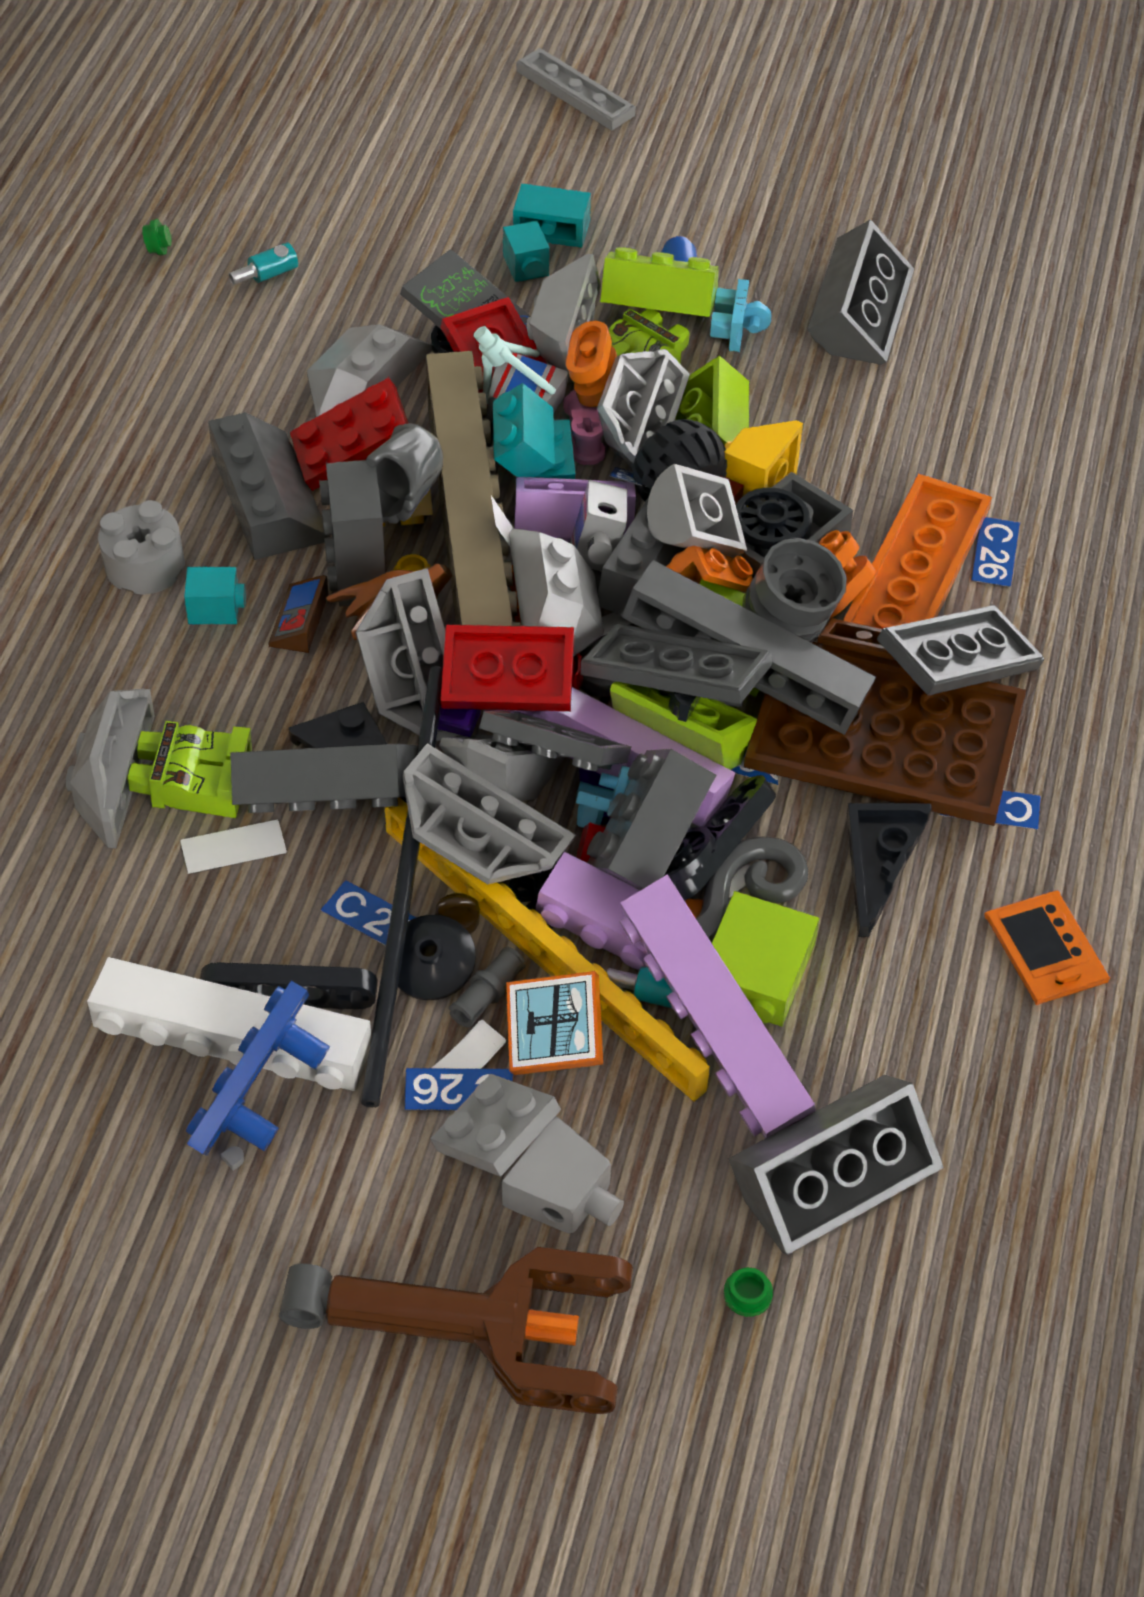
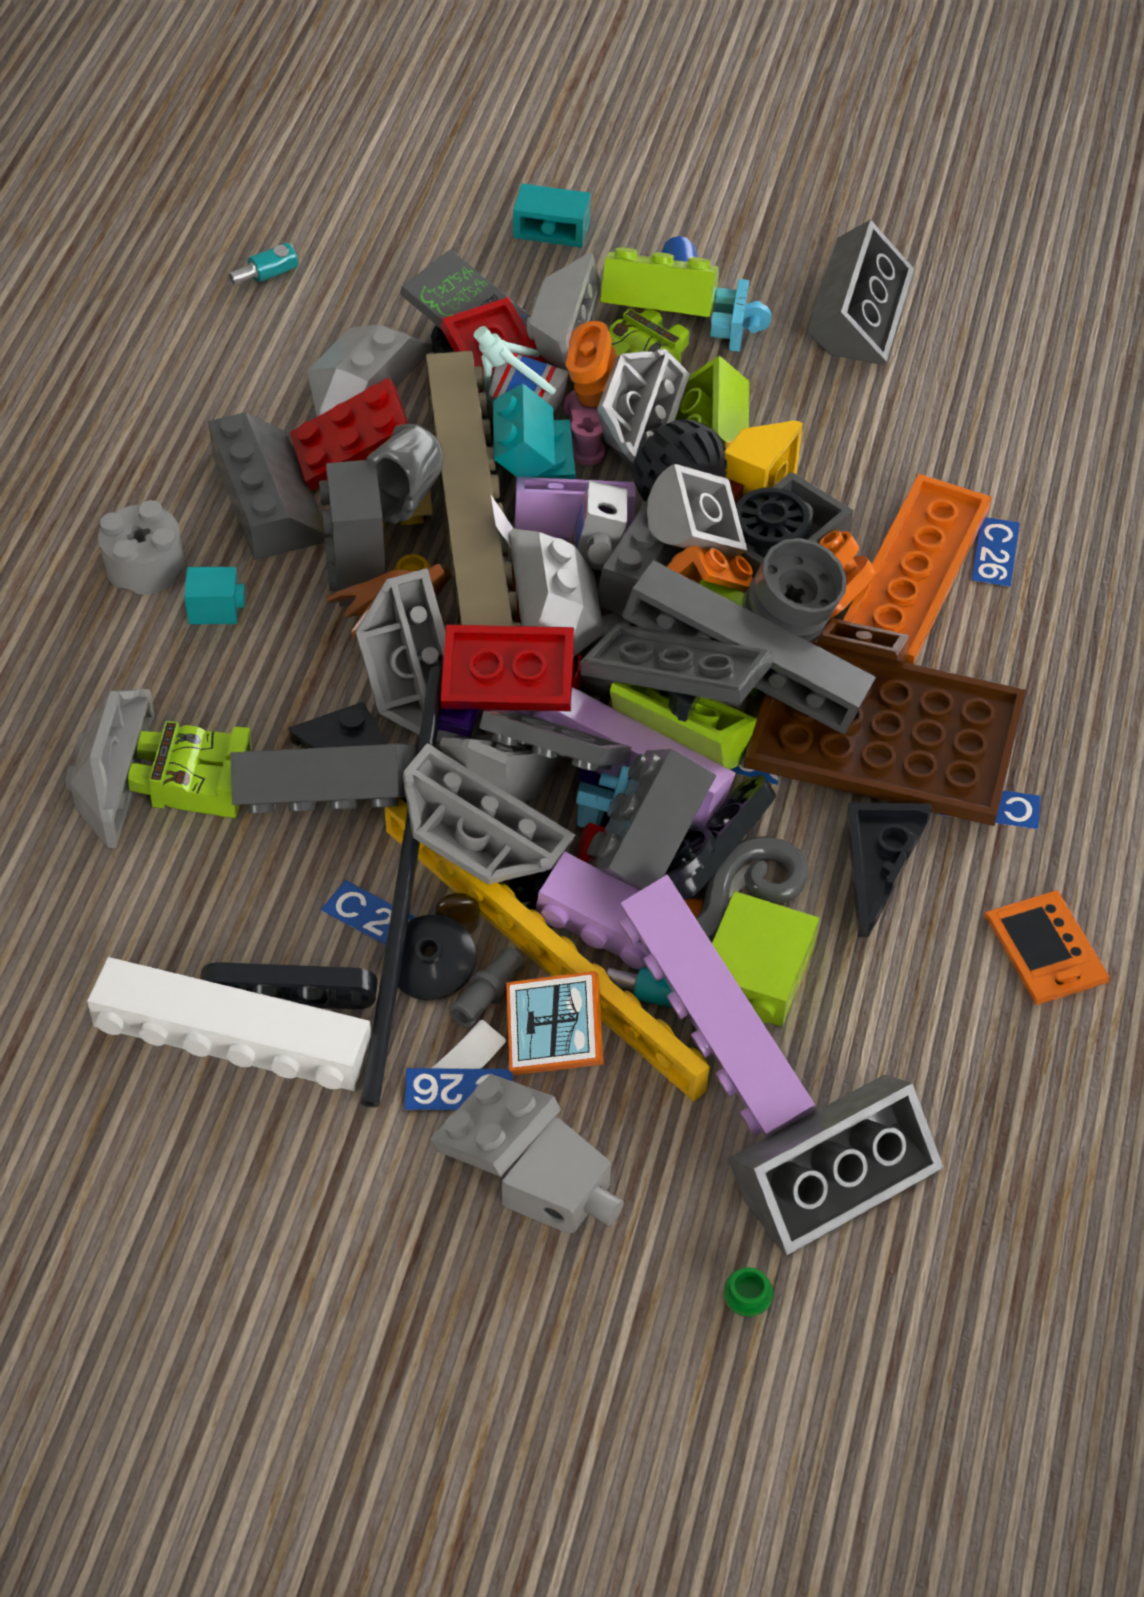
(156, 237): green plate -> none
(232, 1085): blue plate -> none
(233, 846): white sticker -> none
(233, 1157): light grey piece -> none
(300, 614): slope -> none
(492, 1320): reddish brown piece -> none
(526, 251): teal brick -> none
(575, 89): light grey tile -> none
(623, 474): blue sticker -> none
(960, 649): dark grey tile -> none

